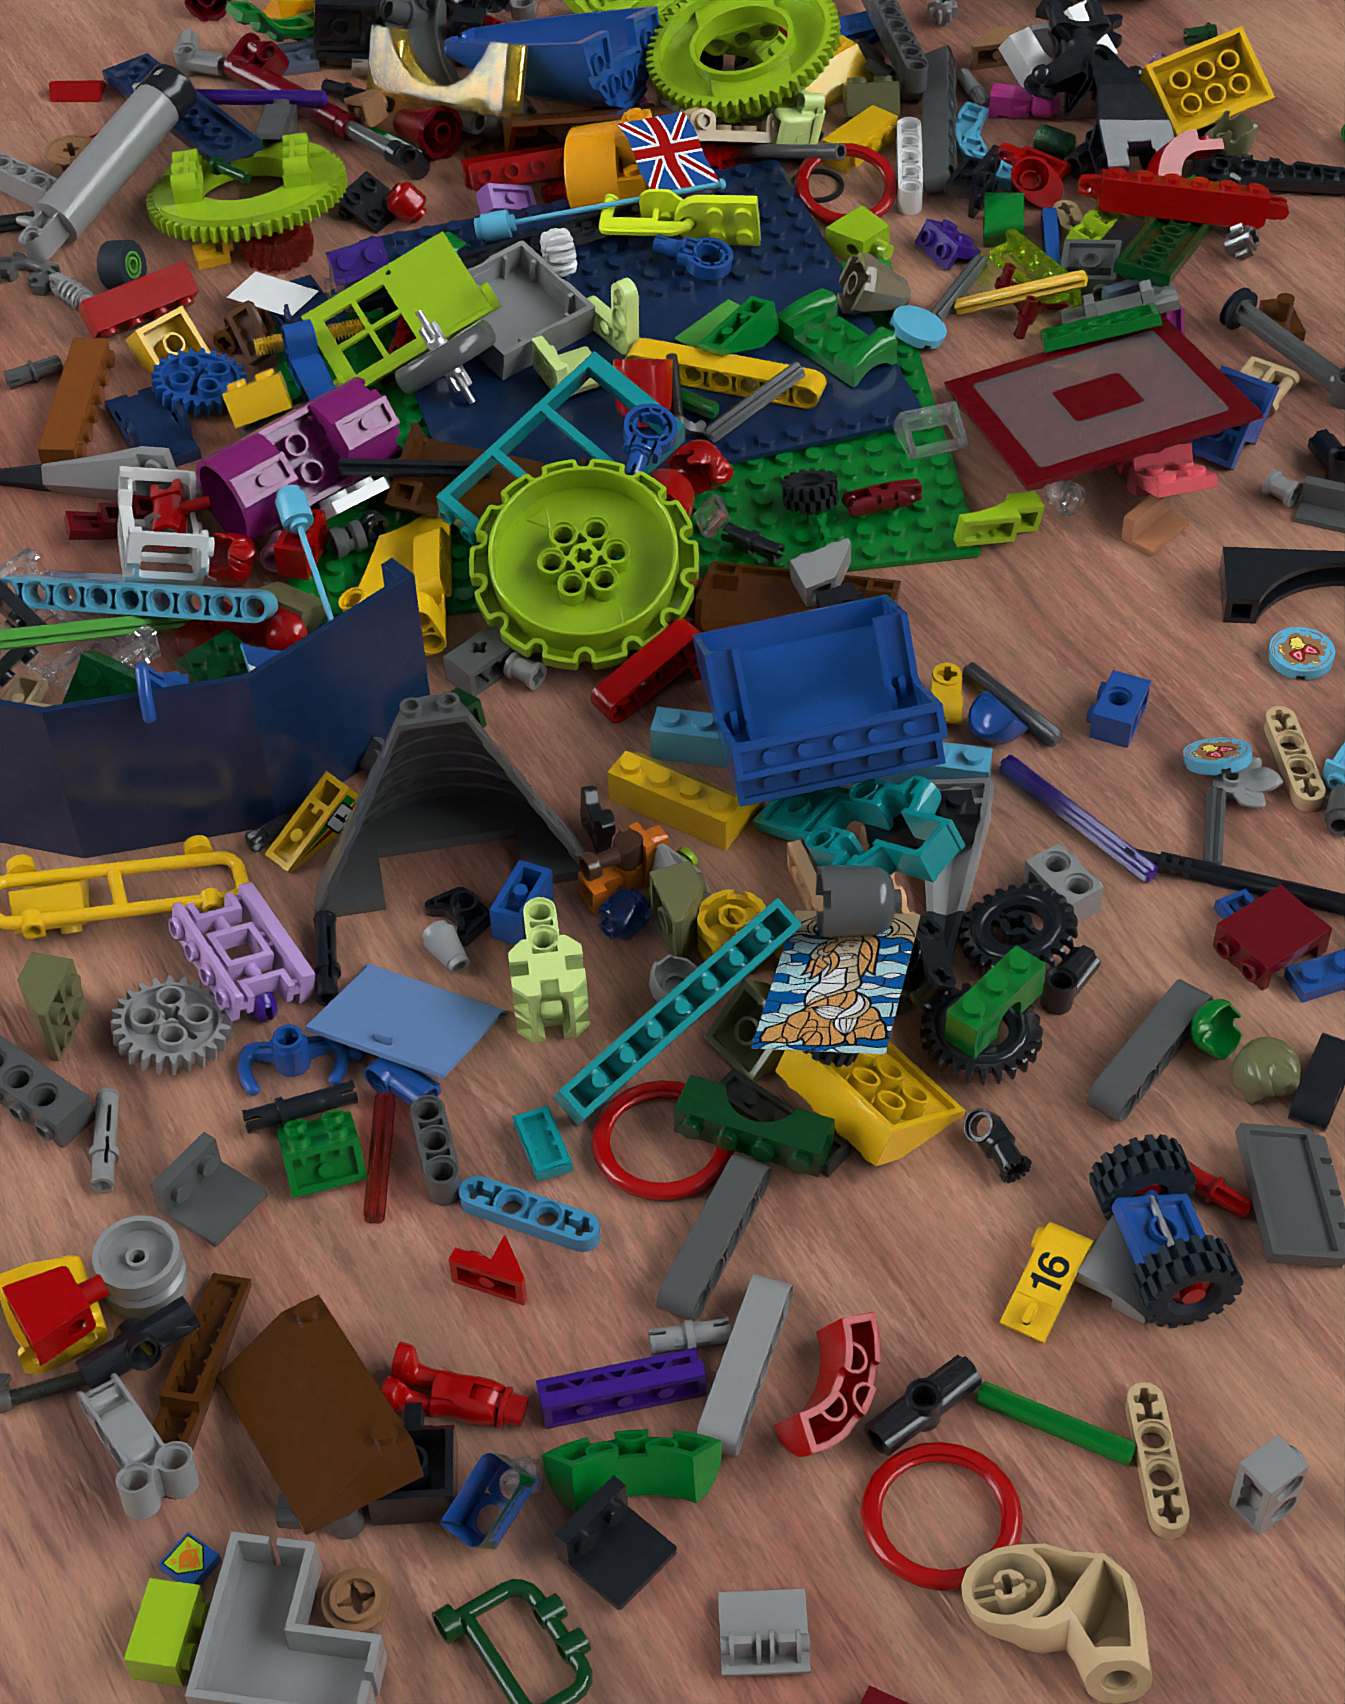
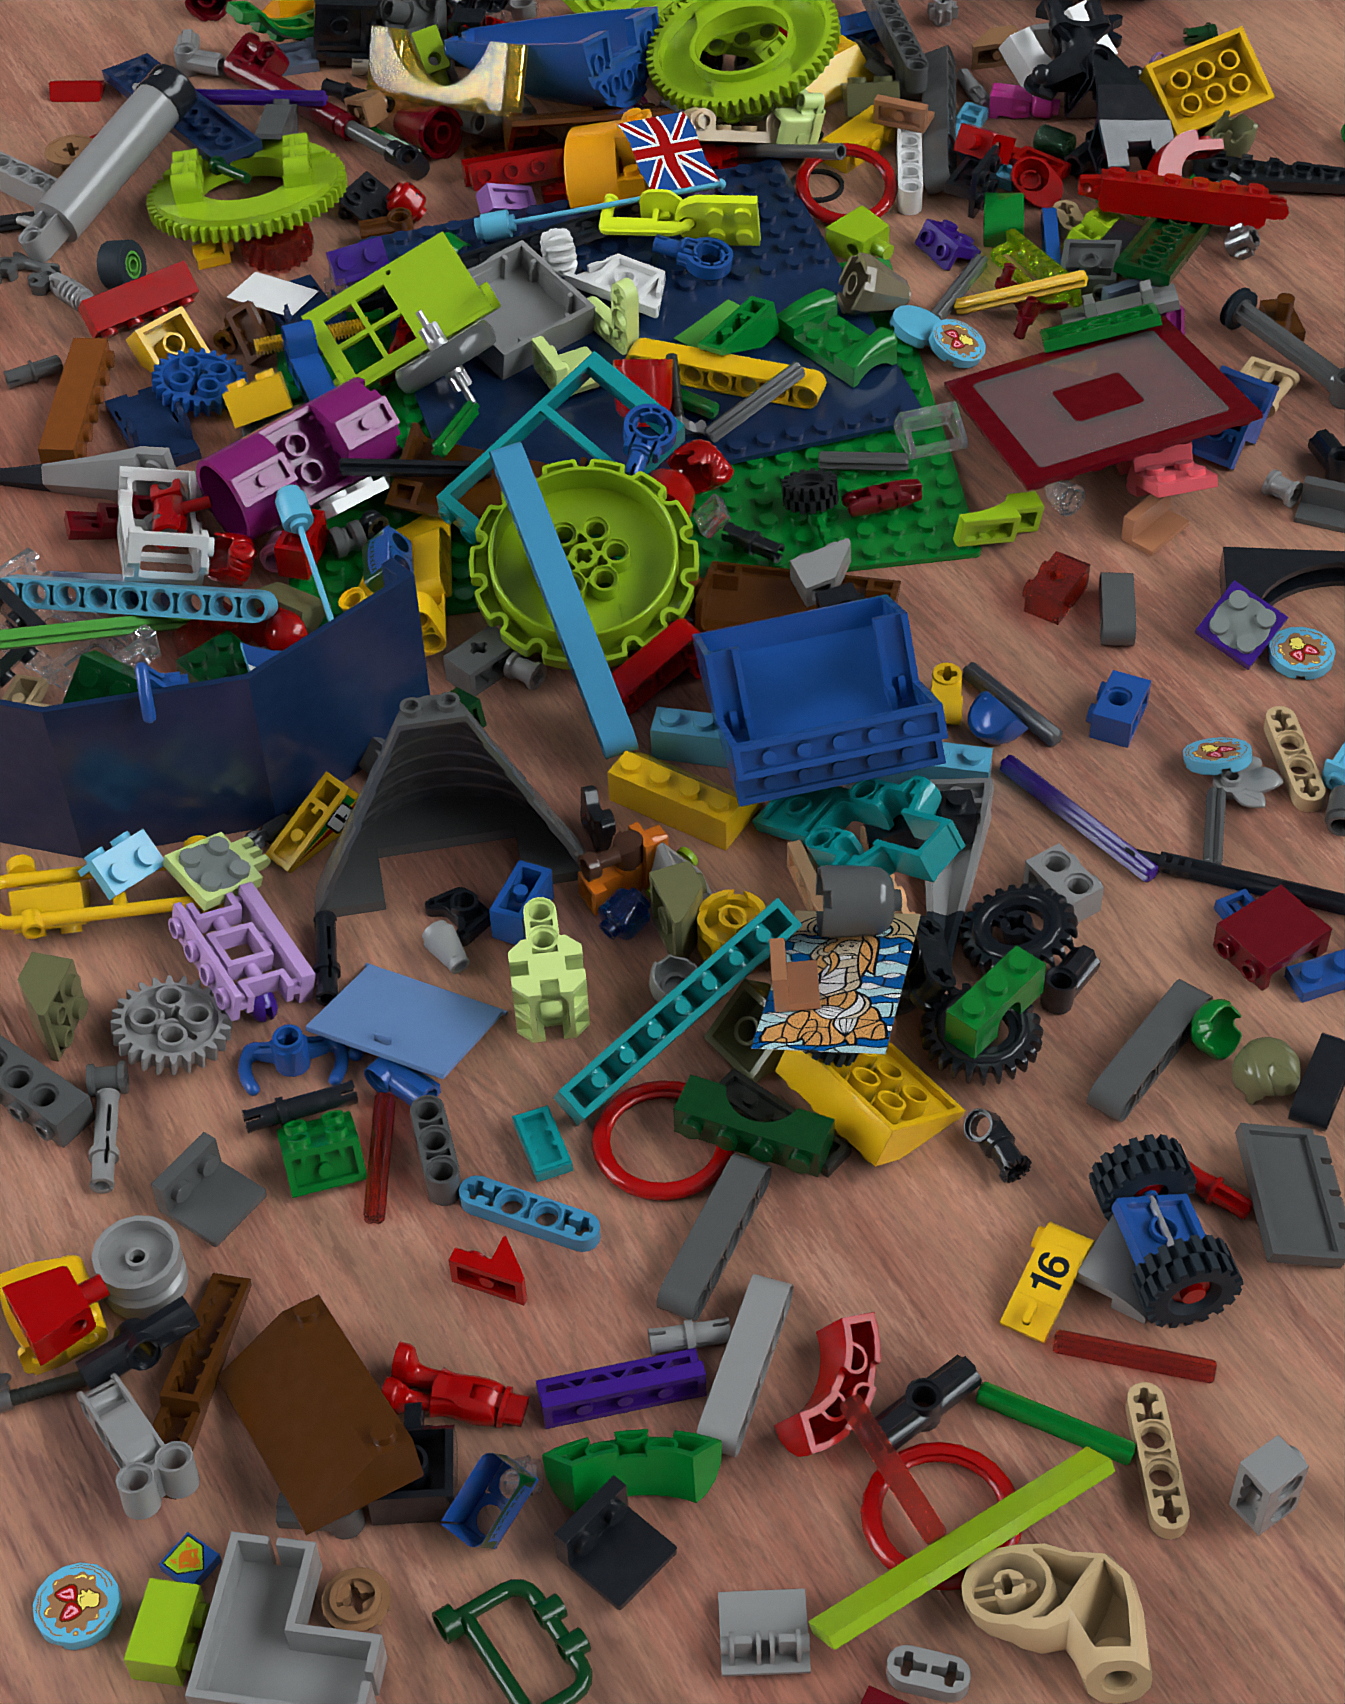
(77, 1606): none -> tile
(107, 1077): none -> dark grey bush
(124, 864): none -> medium azure bracket
(216, 868): none -> piece
(379, 549): none -> blue piece
(396, 220): none -> reddish brown piece
(428, 44): none -> lime torso
(455, 429): none -> green axle
(563, 601): none -> dark azure beam
(602, 274): none -> white wing
(793, 983): none -> nougat panel
(863, 461): none -> dark grey axle
(893, 1469): none -> clear red axle
(902, 114): none -> nougat panel
(928, 1673): none -> light grey beam
(957, 343): none -> tile
(960, 1548): none -> lime tile
(978, 141): none -> red torso
(1056, 587): none -> clear red brick
(1117, 609): none -> dark grey beam
(1134, 1356): none -> clear red axle
(1241, 625): none -> light grey piece

